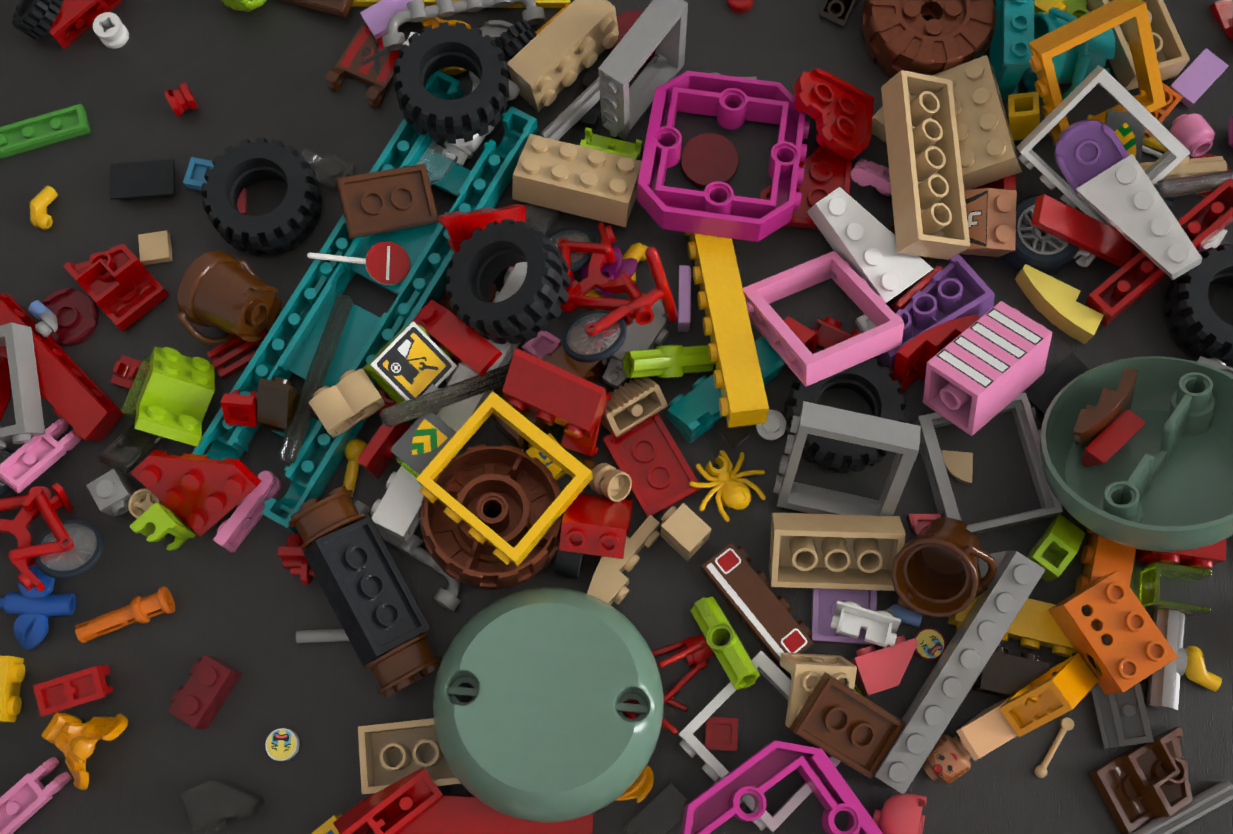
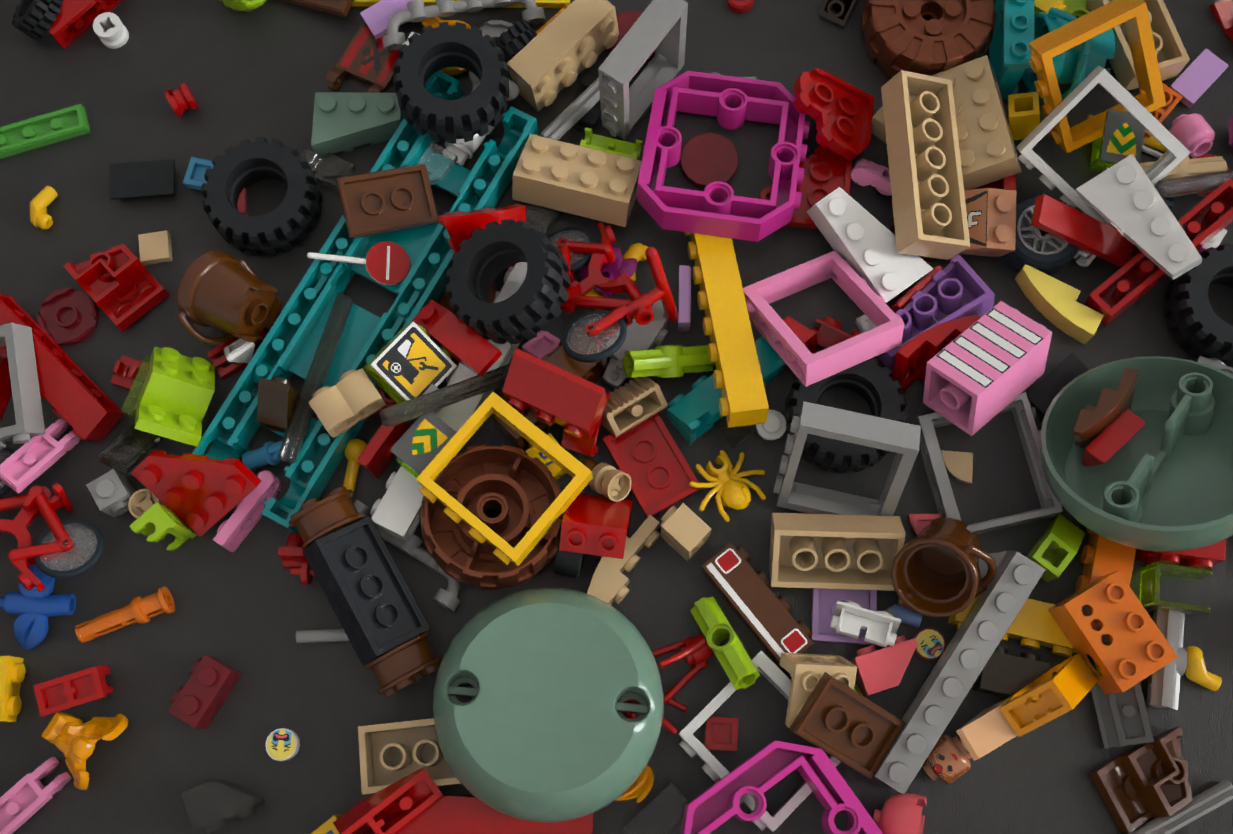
(48, 320): light grey arm -> none
(239, 351): none -> white slope
(240, 409): red tile -> none
(262, 456): none -> dark azure axle
(353, 120): none -> sand green wedge
(1066, 724): tan hinge -> none
(1087, 151): medium lavender tile -> none

